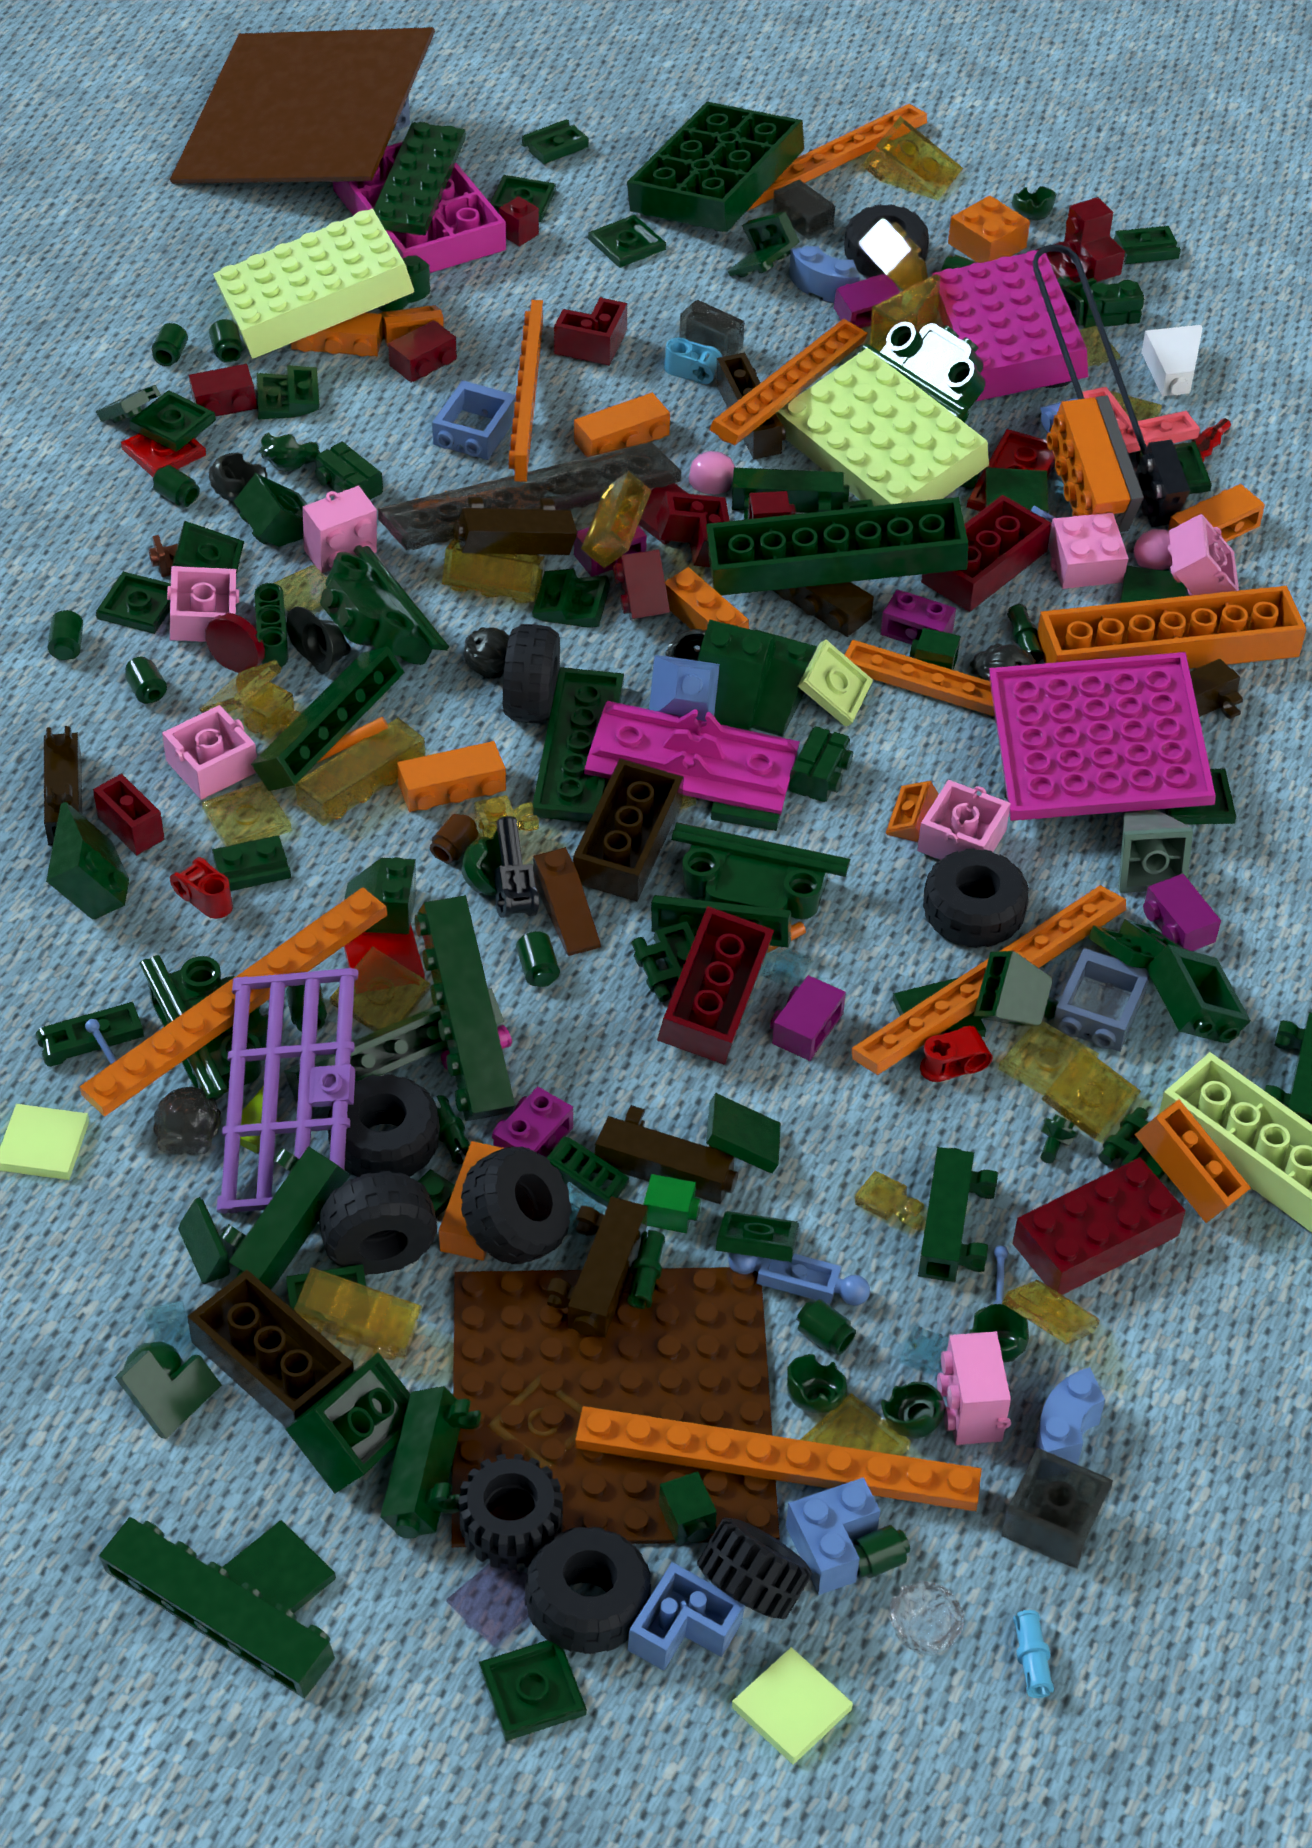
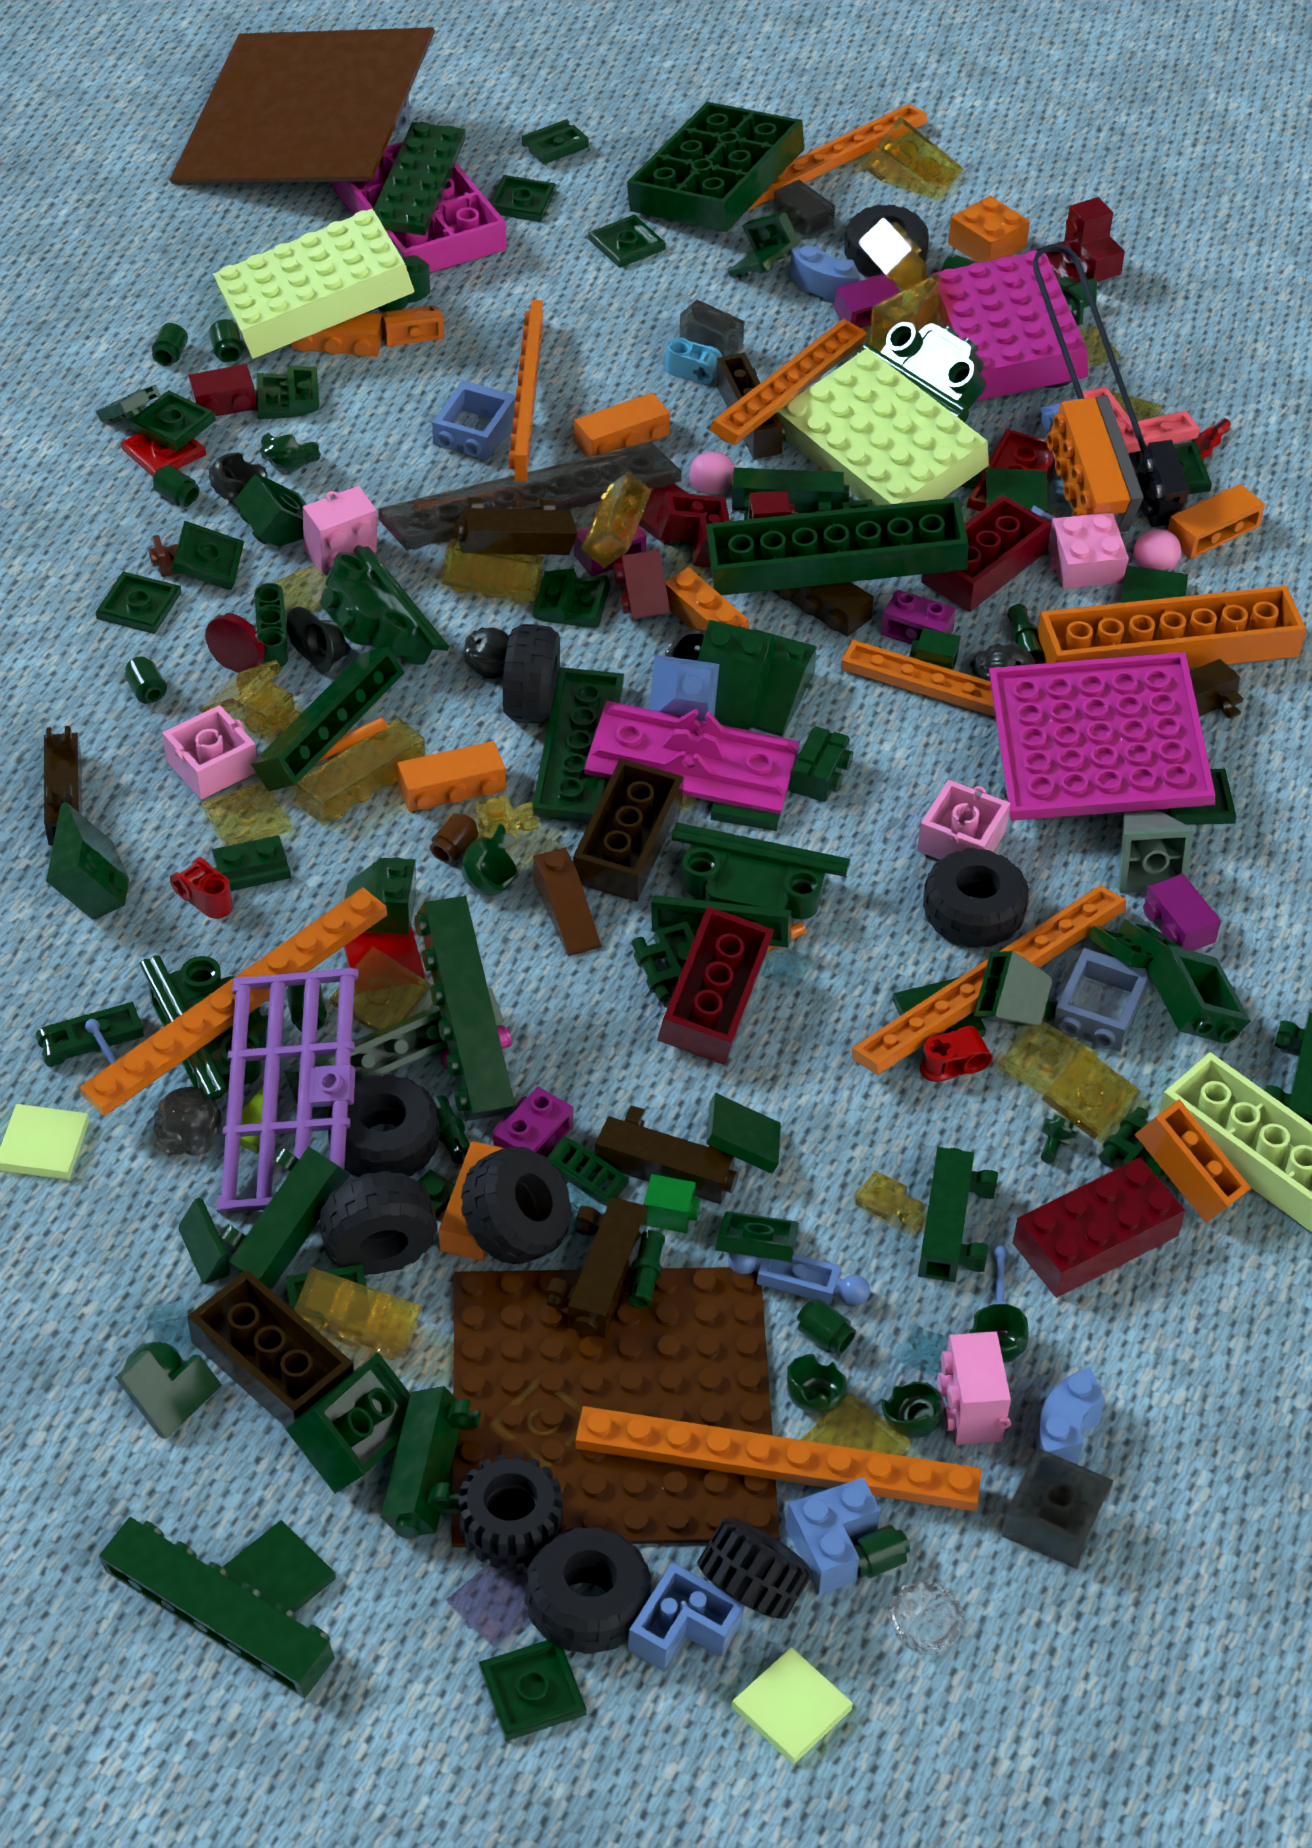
(65, 635): dark green brick -> none
(128, 814): dark red brick -> none
(198, 598): bright pink brick -> none
(345, 469): dark green brick -> none
(422, 351): dark red brick -> none
(513, 880): black connector -> none
(520, 220): dark red brick -> none
(538, 959): dark green brick -> none
(593, 335): dark red brick -> none
(687, 1508): dark green brick -> none
(807, 1017): magenta brick -> none
(835, 683): yellowish green tile -> none
(910, 809): orange slope -> none
(1033, 1654): medium azure pin -> none
(1034, 205): dark green hair -> none
(1051, 1311): clear yellow tile -> none
(1115, 303): dark green brick -> none
(1148, 244): dark green plate -> none
(1172, 357): white slope -> none
(1202, 558): bright pink brick -> none

